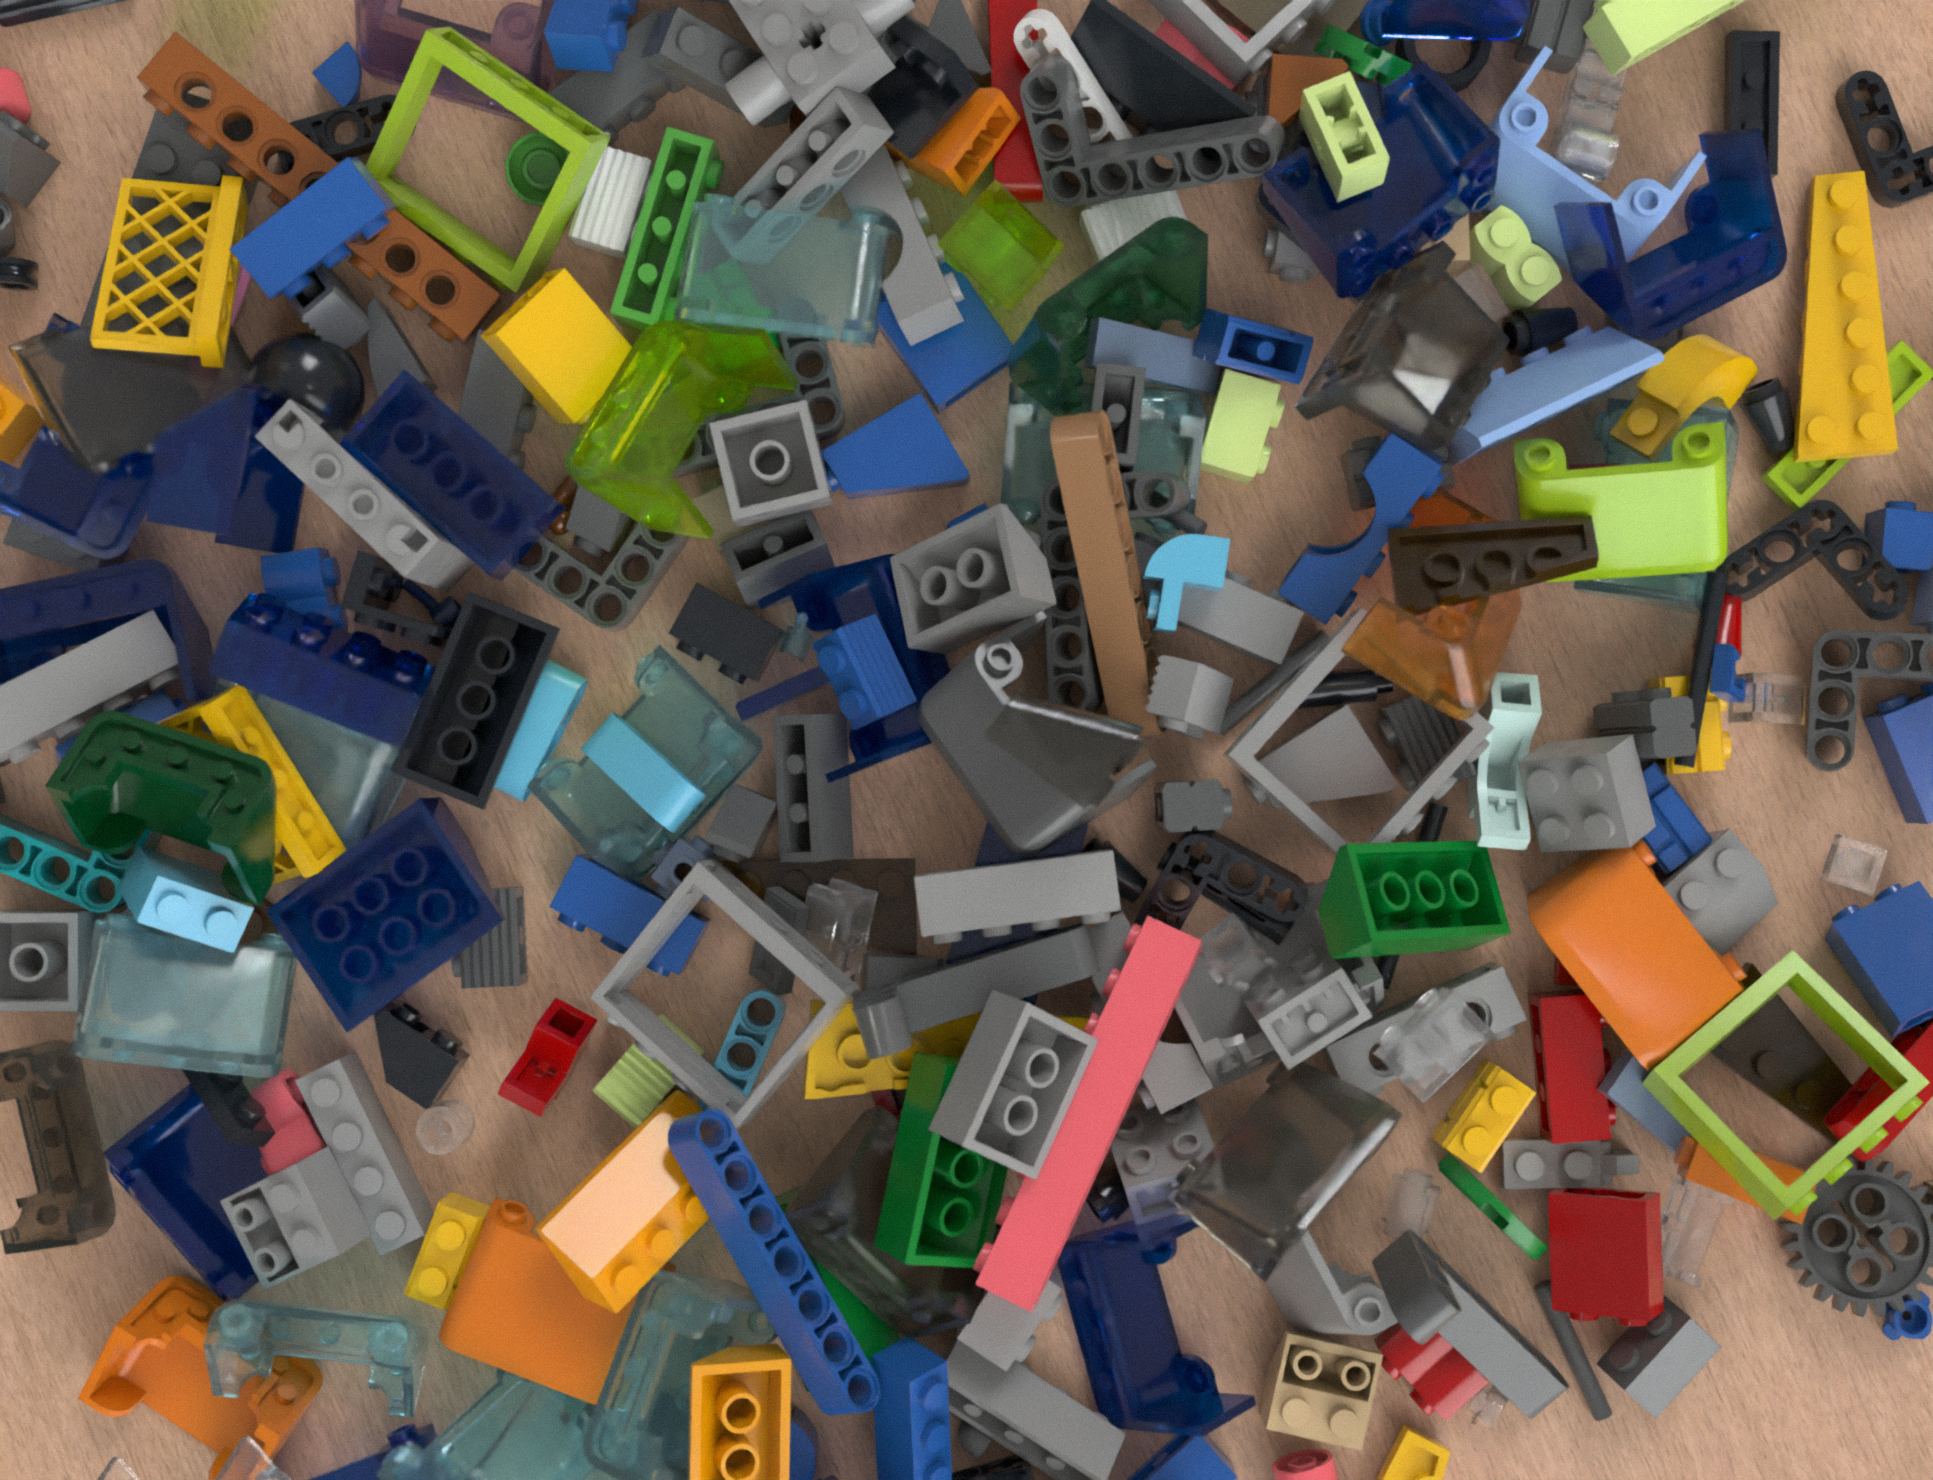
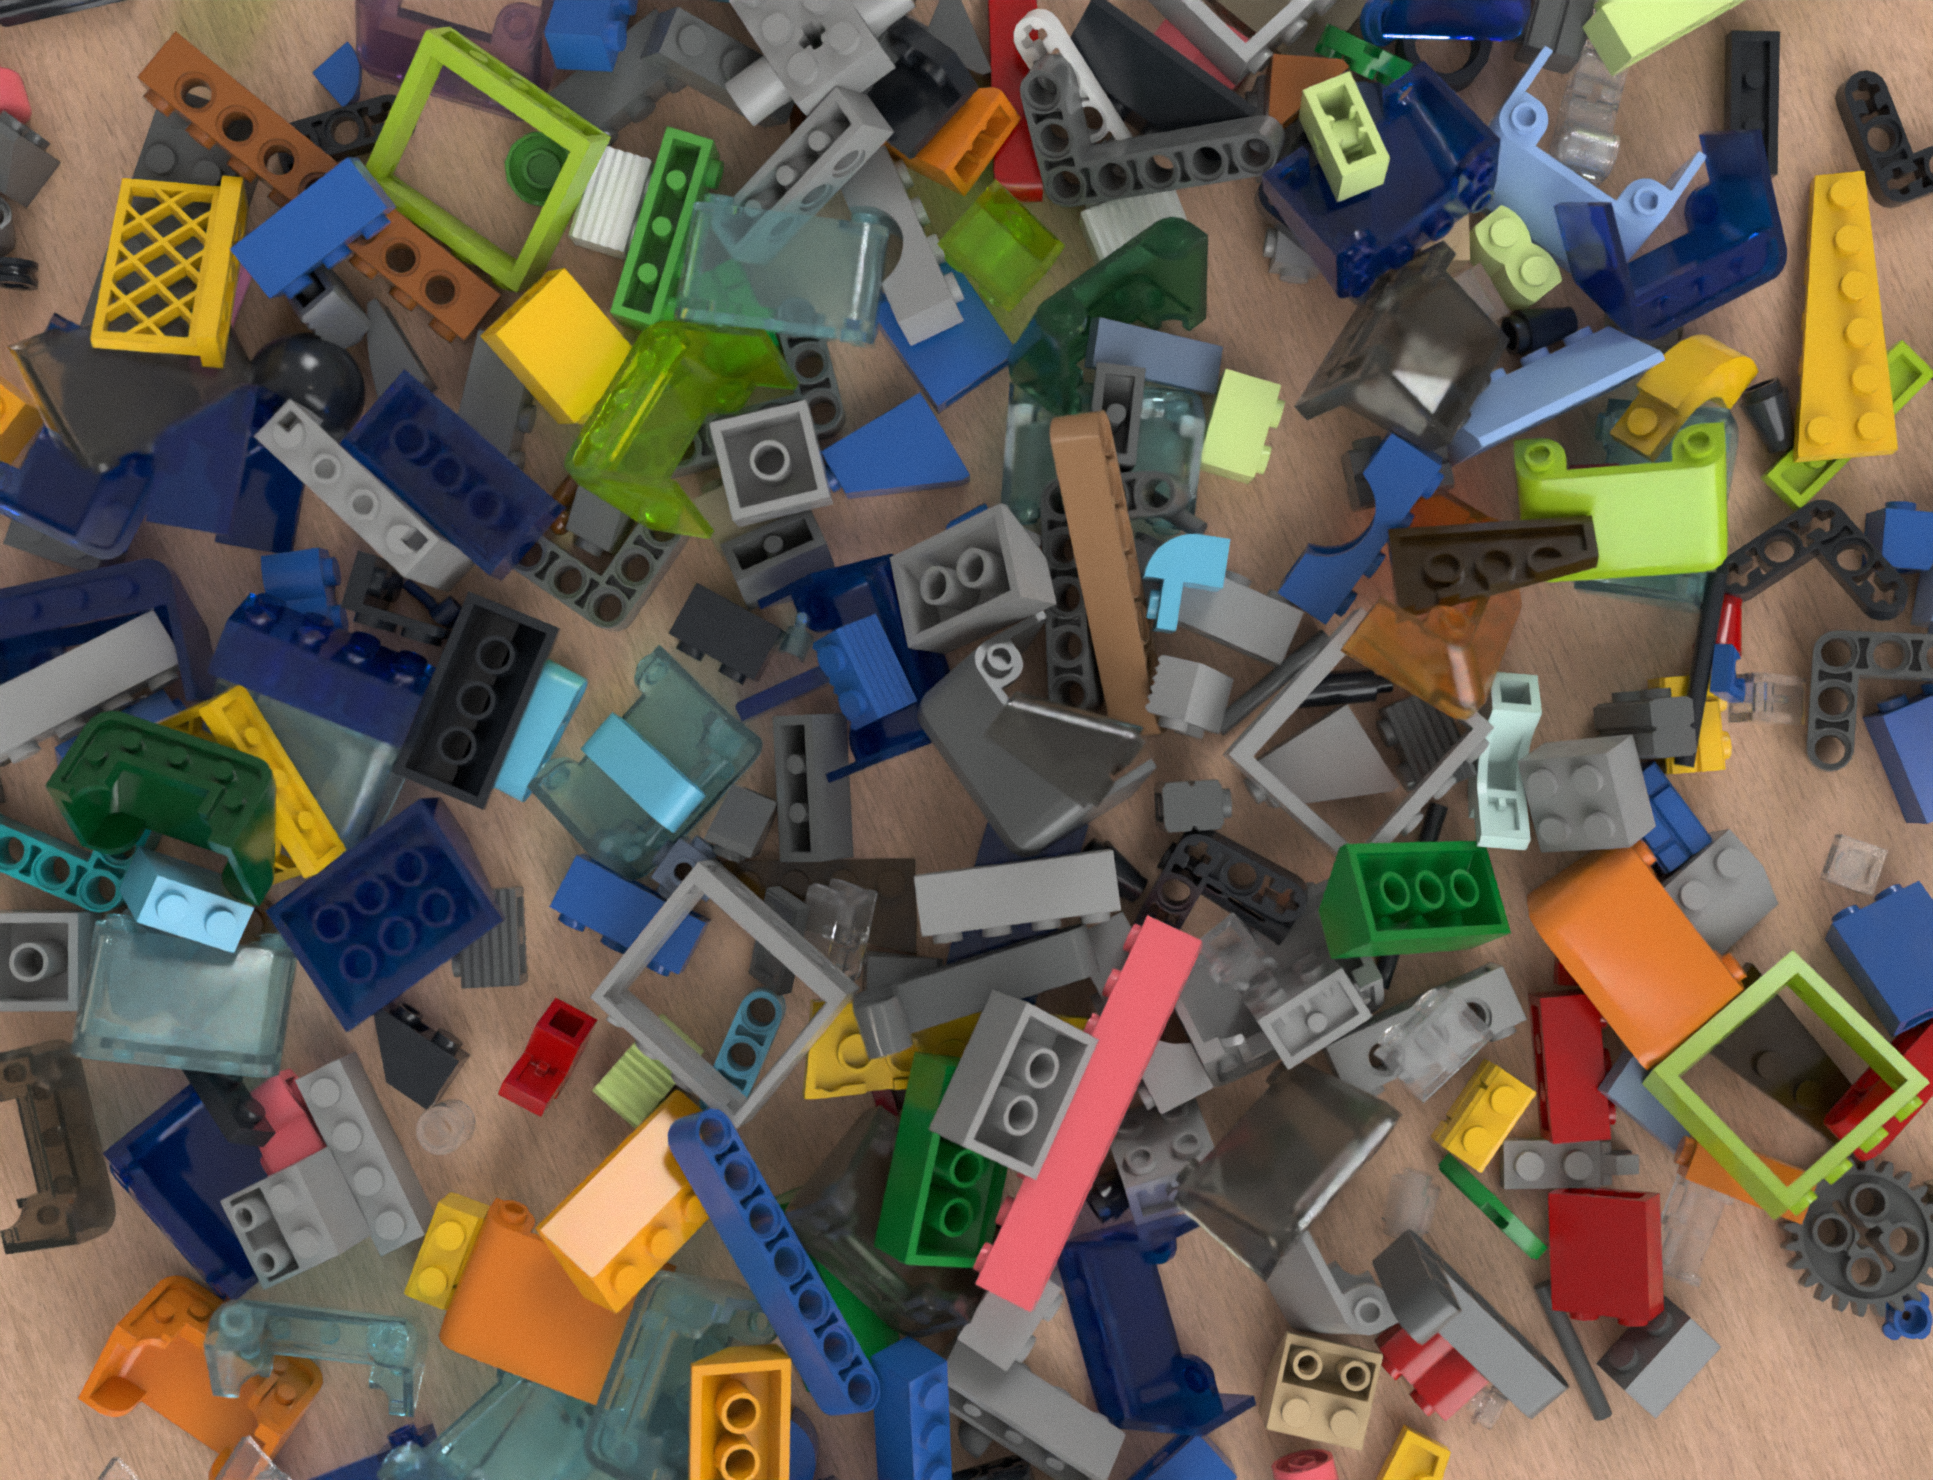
(1253, 346): blue brick -> none

